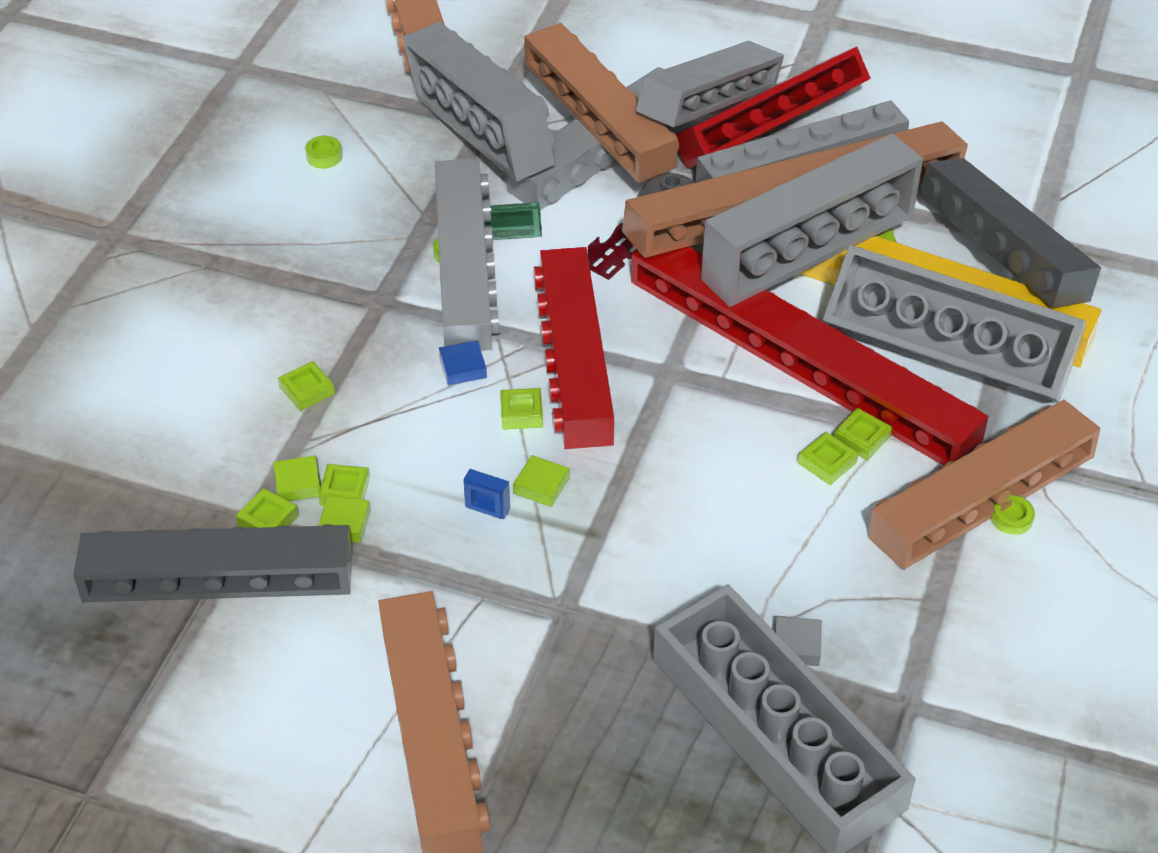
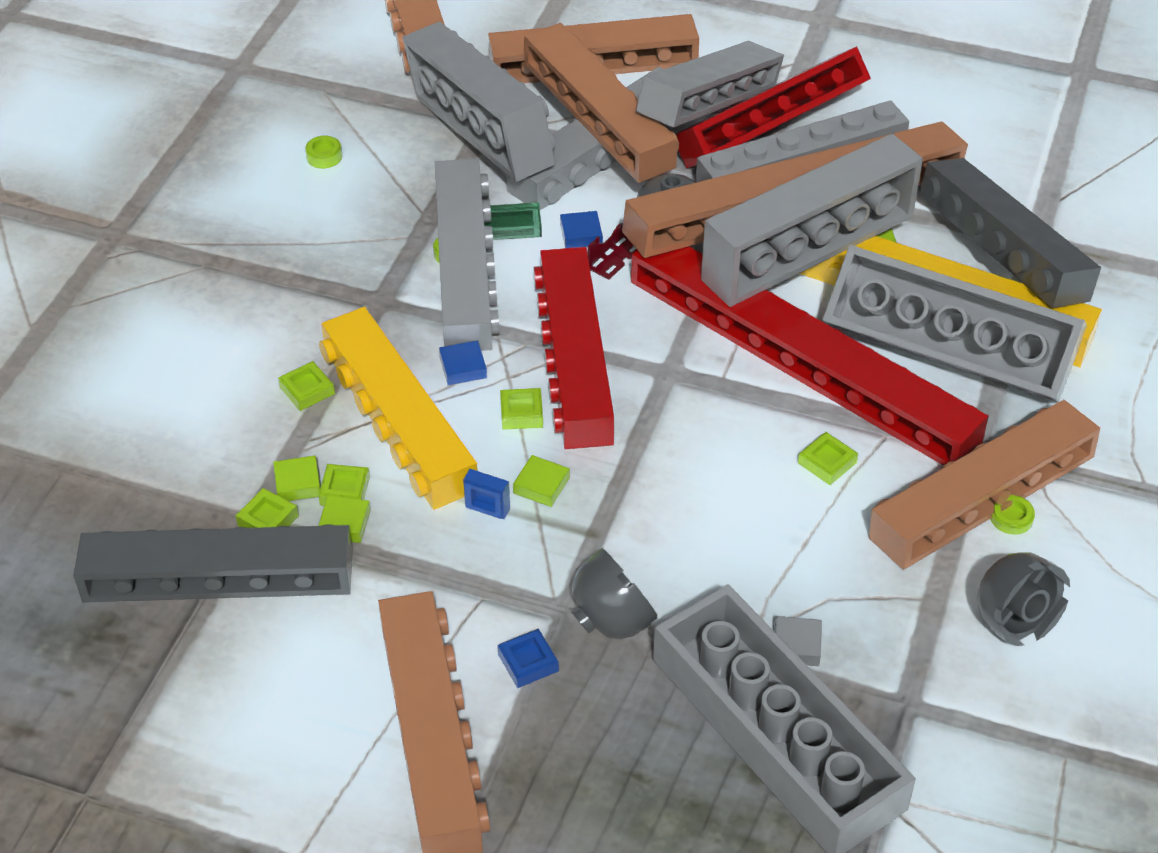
(397, 406): none -> yellow brick
(528, 658): none -> blue tile
(580, 228): none -> blue tile
(609, 599): none -> dark grey cylinder
(619, 45): none -> nougat brick
(863, 433): lime tile -> none
(1022, 596): none -> dark grey cylinder

